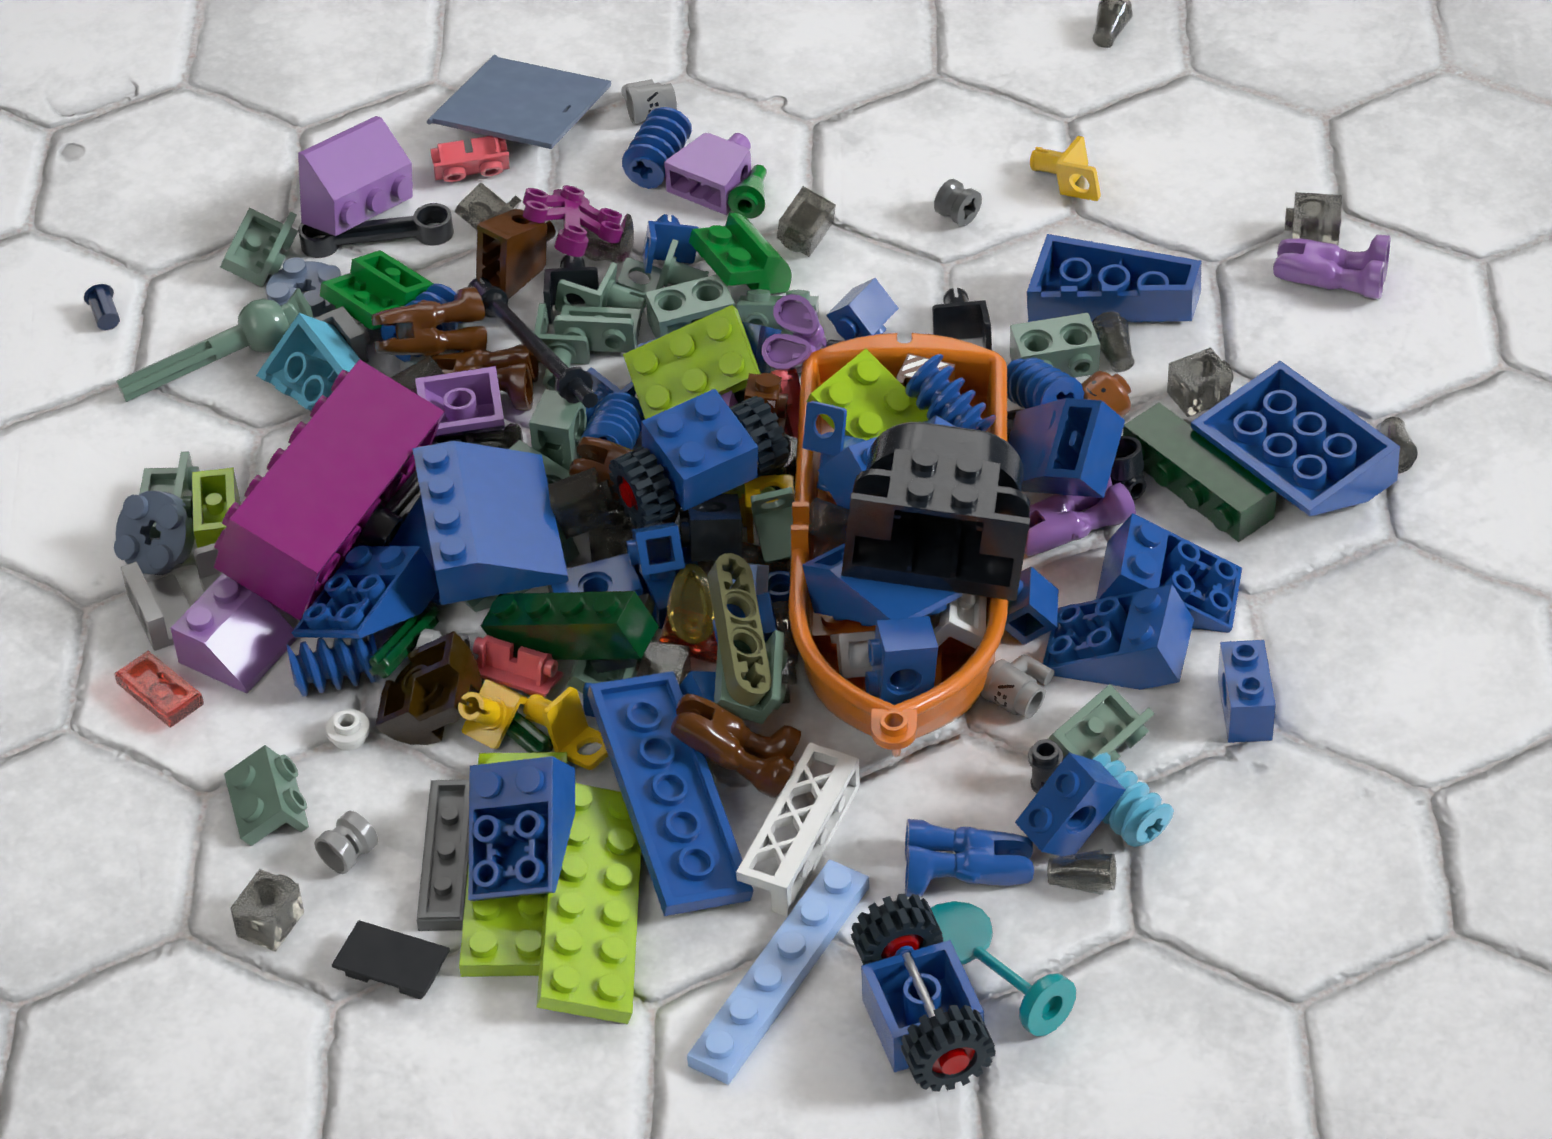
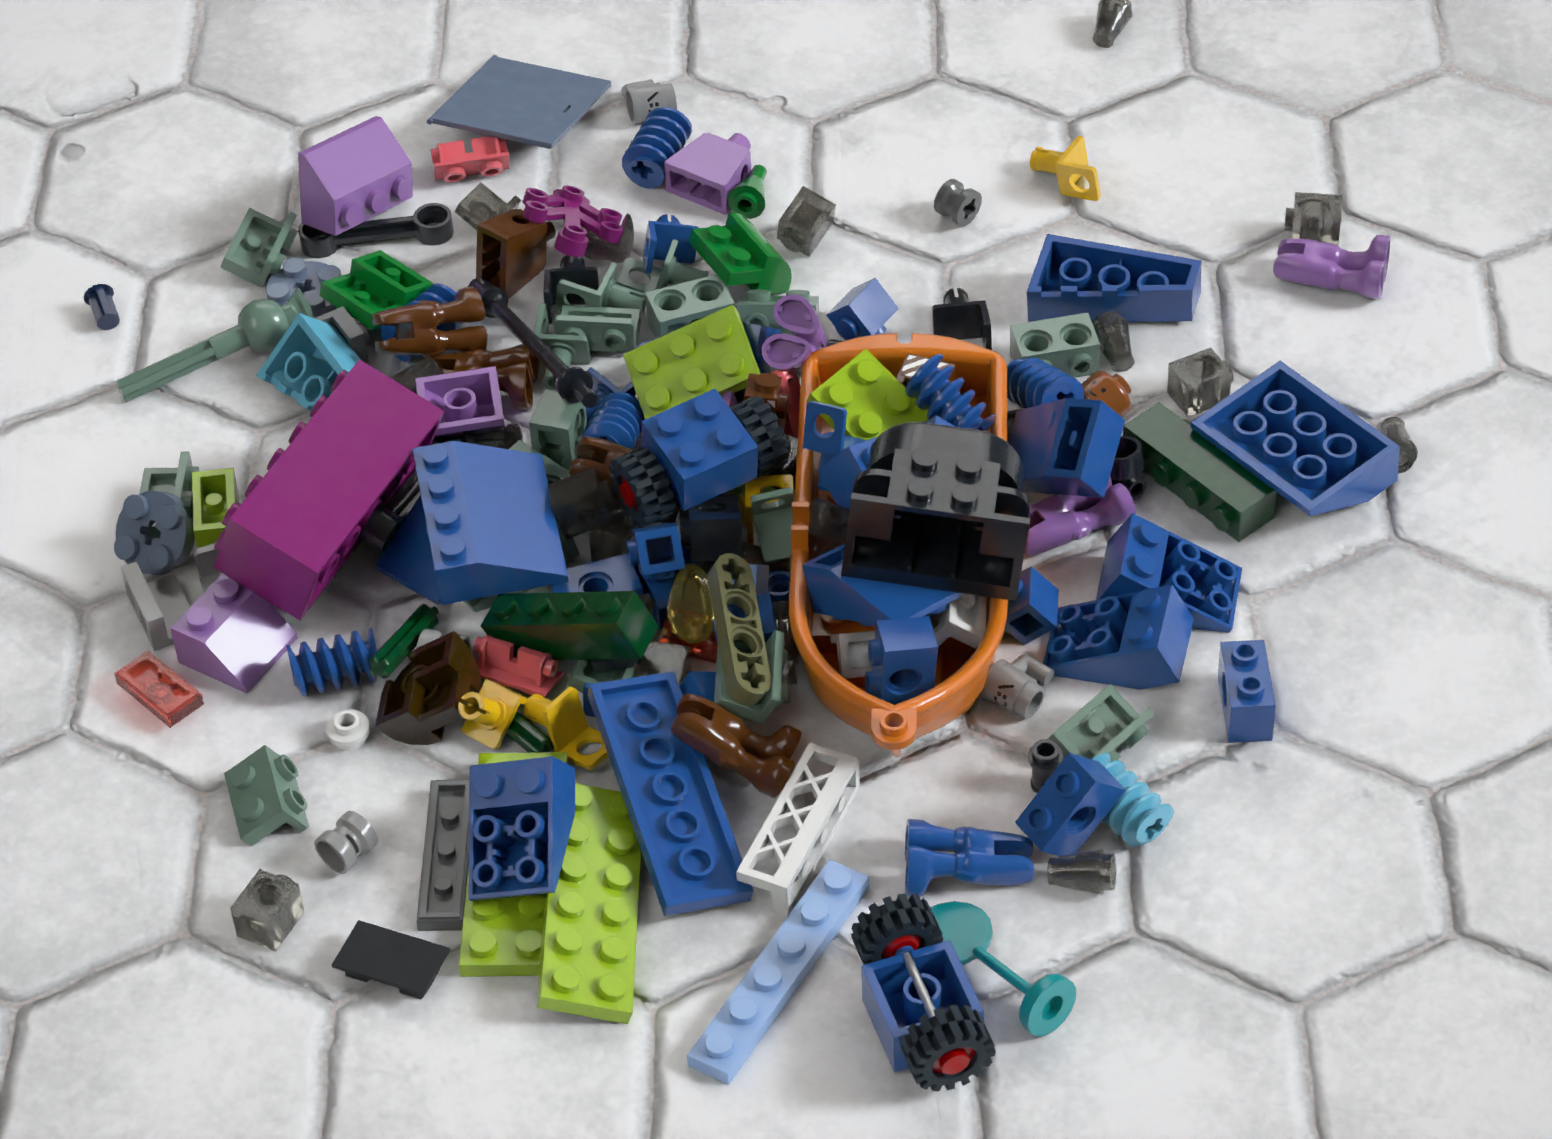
(370, 593): blue slope -> none

